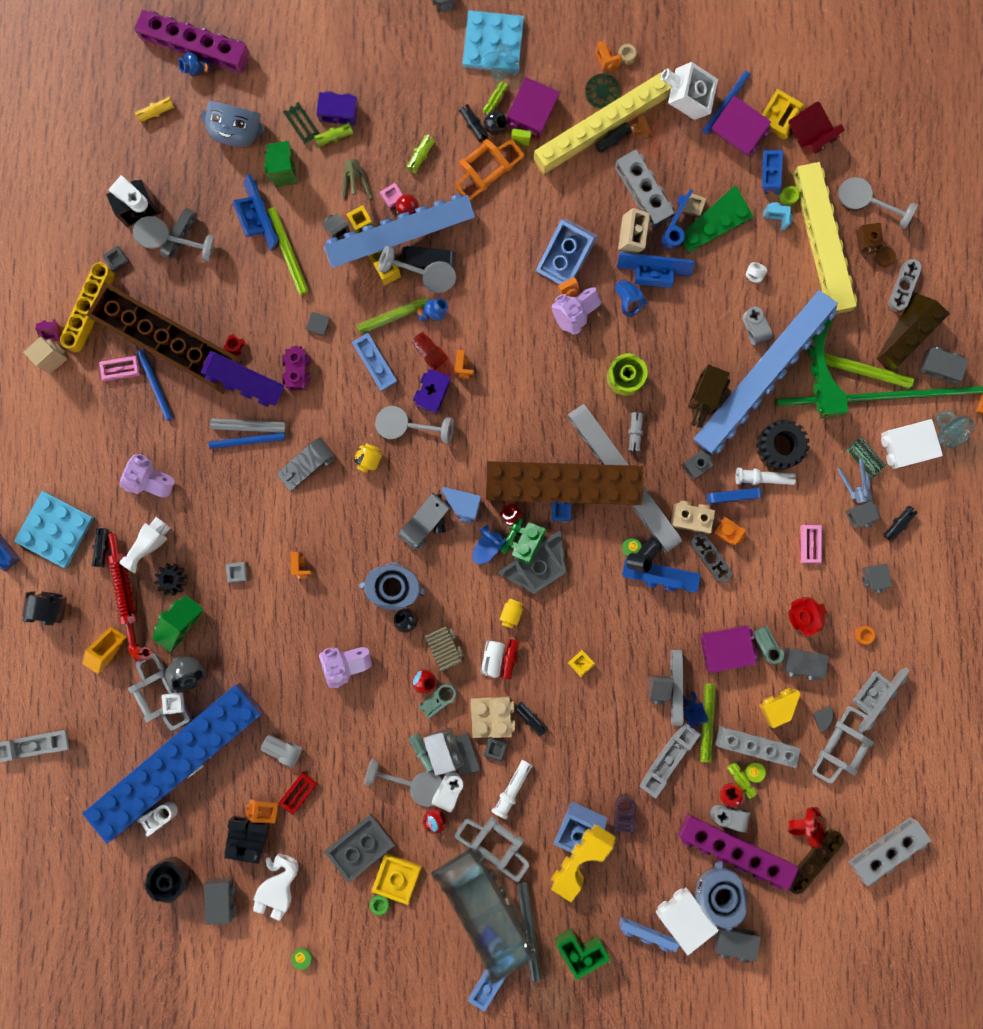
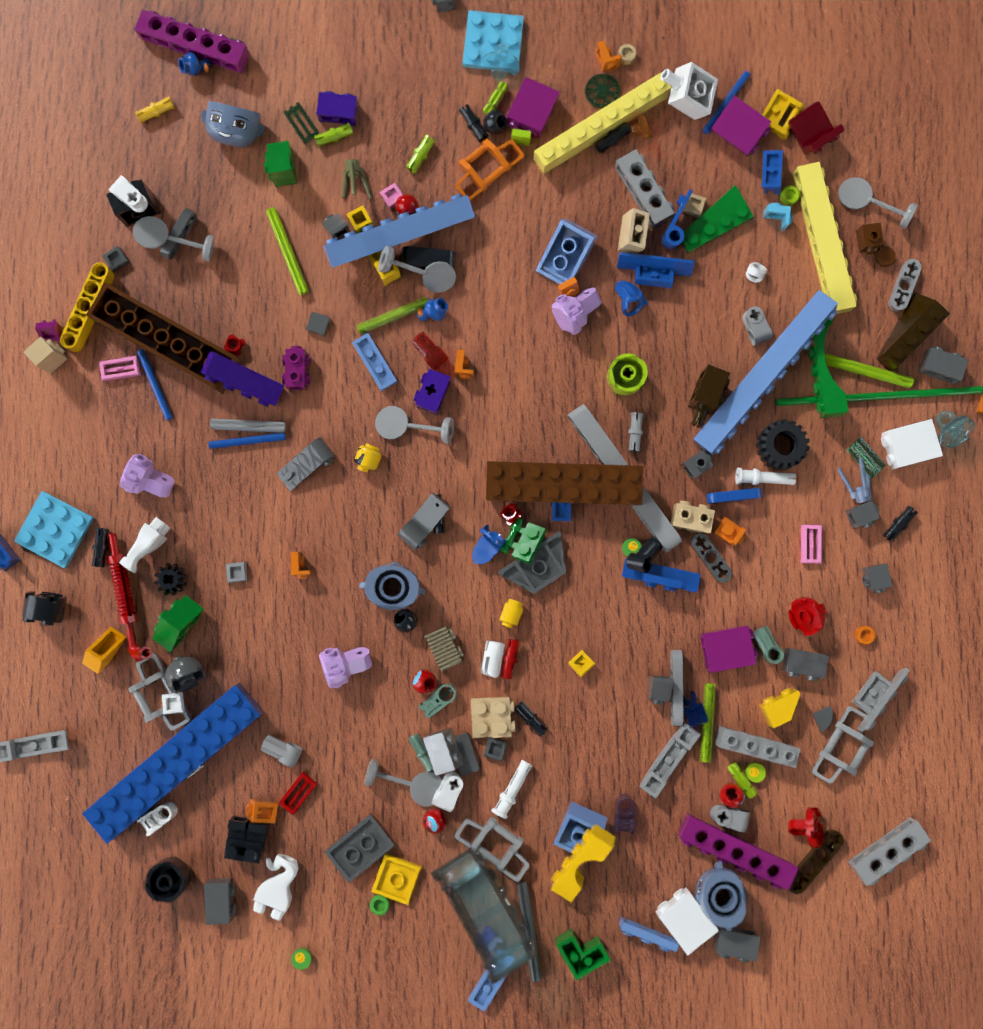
(253, 215): blue bracket -> none
(463, 504): medium blue slope -> none

